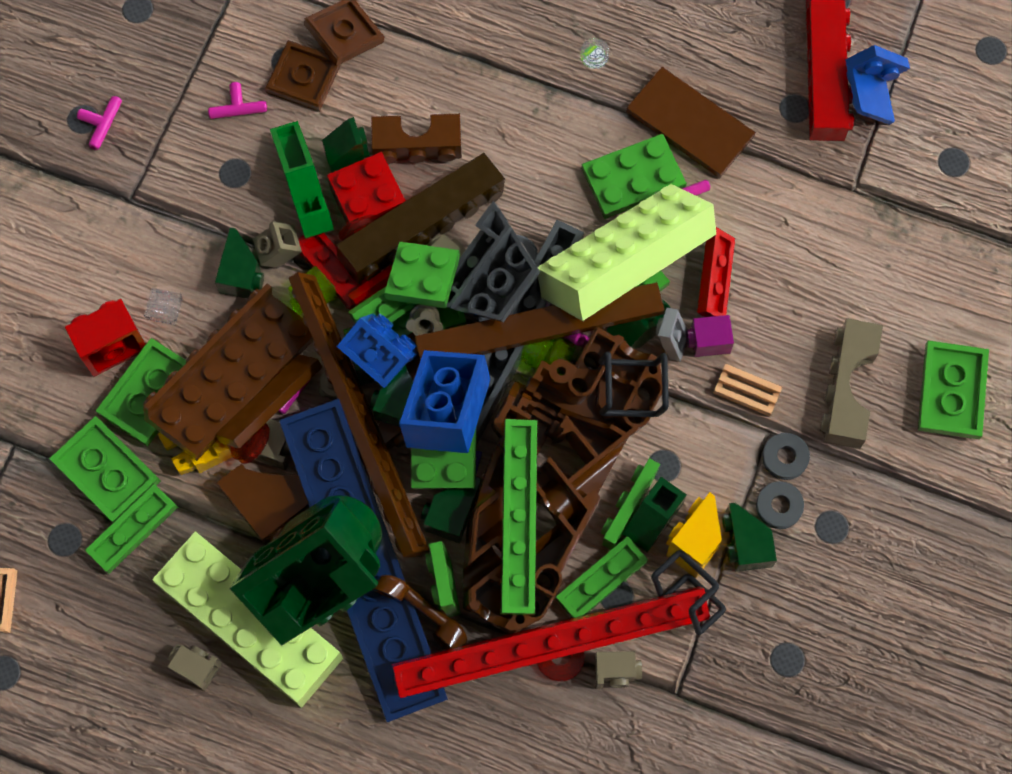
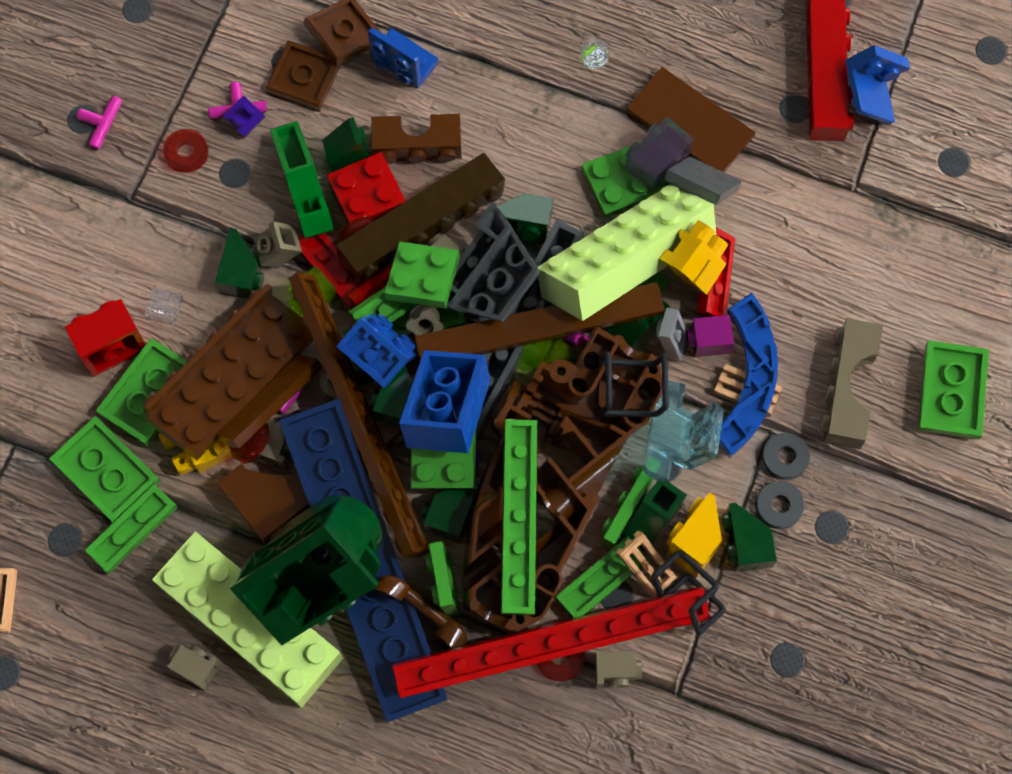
(192, 162): none -> clear red piece
(244, 116): none -> dark purple tile
(401, 56): none -> blue bracket
(529, 216): none -> slope
(631, 547): none -> light nougat tile
(658, 152): none -> clear purple brick
(681, 436): none -> clear light blue plate
(697, 257): none -> yellow hips
(702, 180): none -> dark grey tile
(759, 377): none -> blue tile

